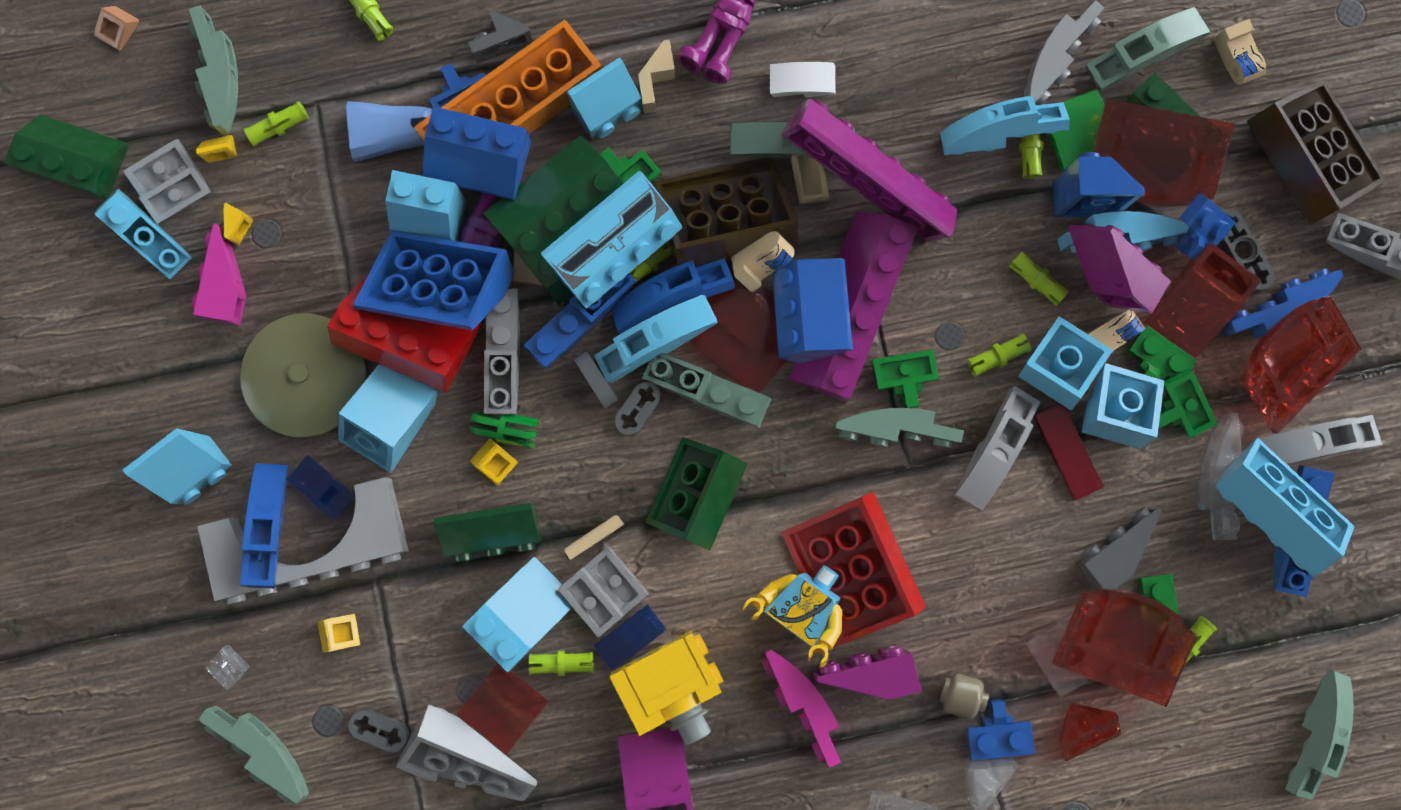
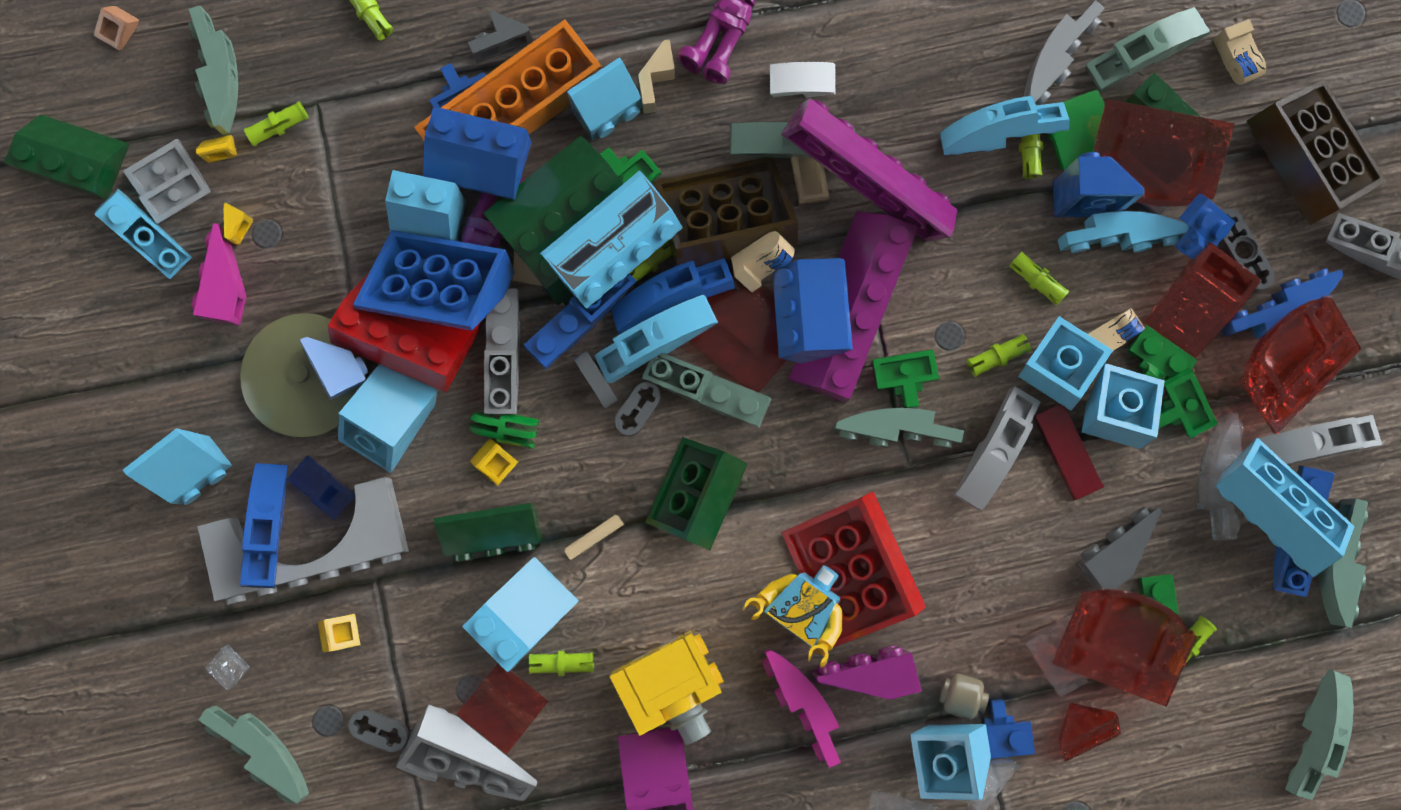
(334, 367): none -> light blue slope
(382, 128): medium blue piece -> none
(603, 591): light grey slope -> none
(630, 637): clear blue slope -> none
(951, 761): none -> medium azure slope
(1118, 269): magenta slope -> none
(1344, 579): none -> sand green slope

